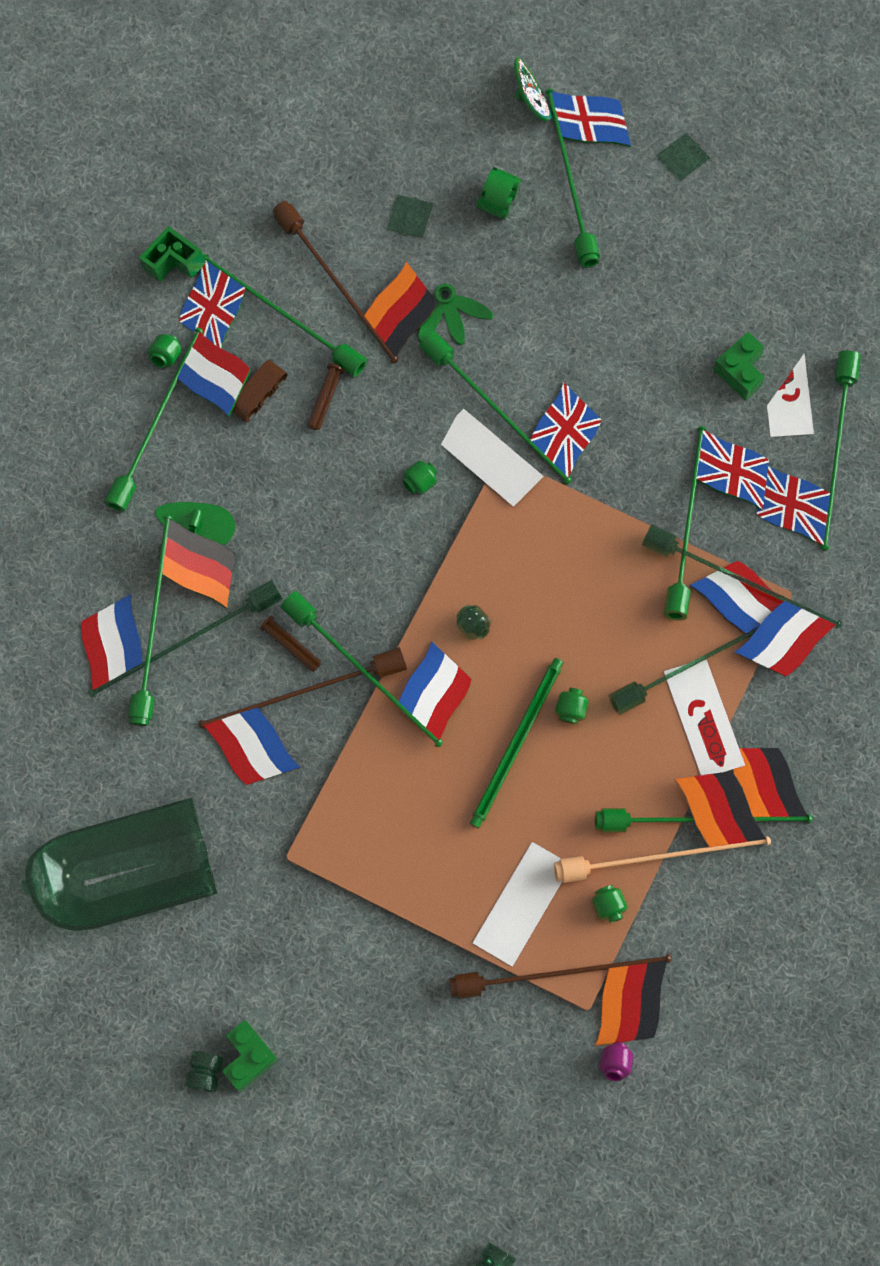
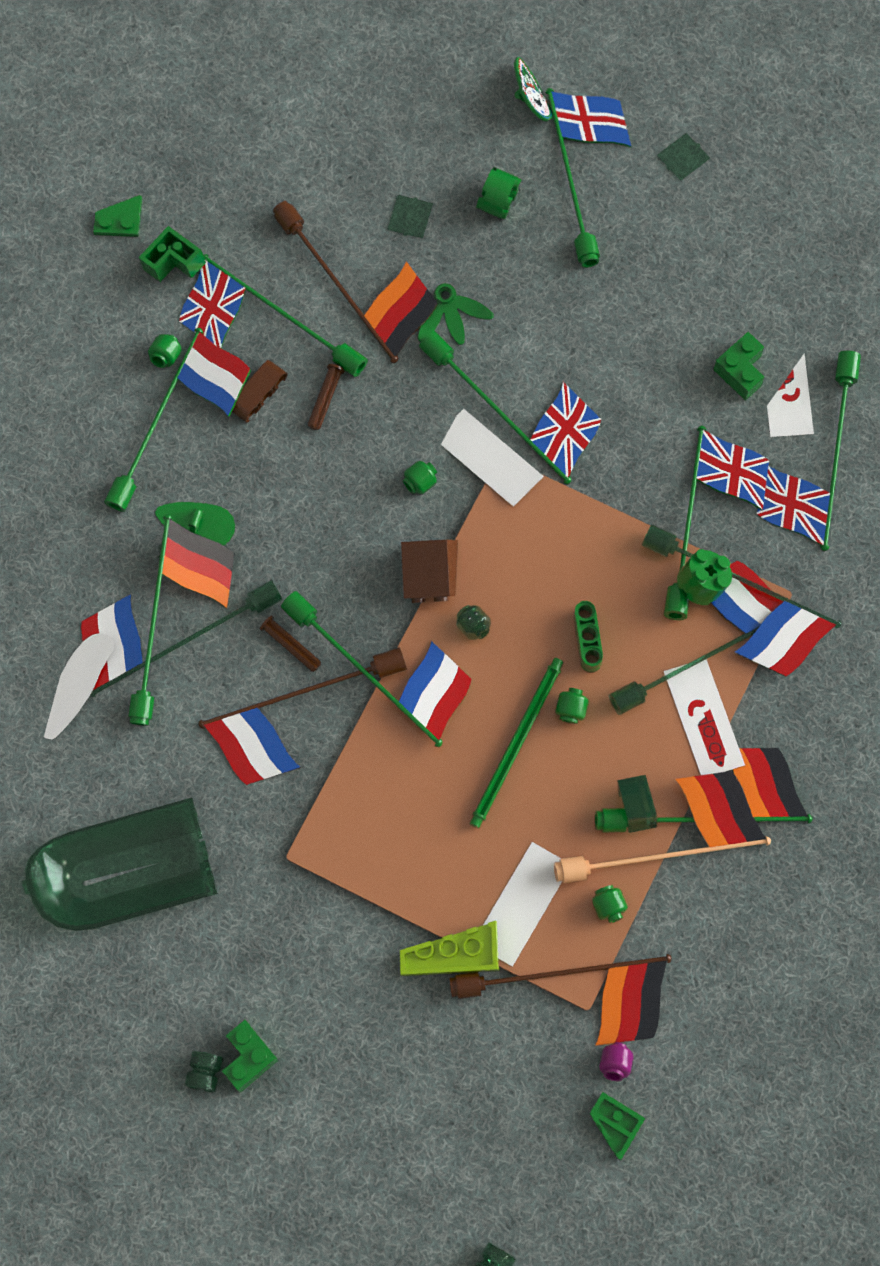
(78, 681): none -> white sticker
(119, 219): none -> green wing
(429, 569): none -> reddish brown slope
(458, 953): none -> lime wing
(588, 625): none -> green beam
(616, 1123): none -> green wing
(637, 803): none -> clear green panel
(705, 577): none -> green brick

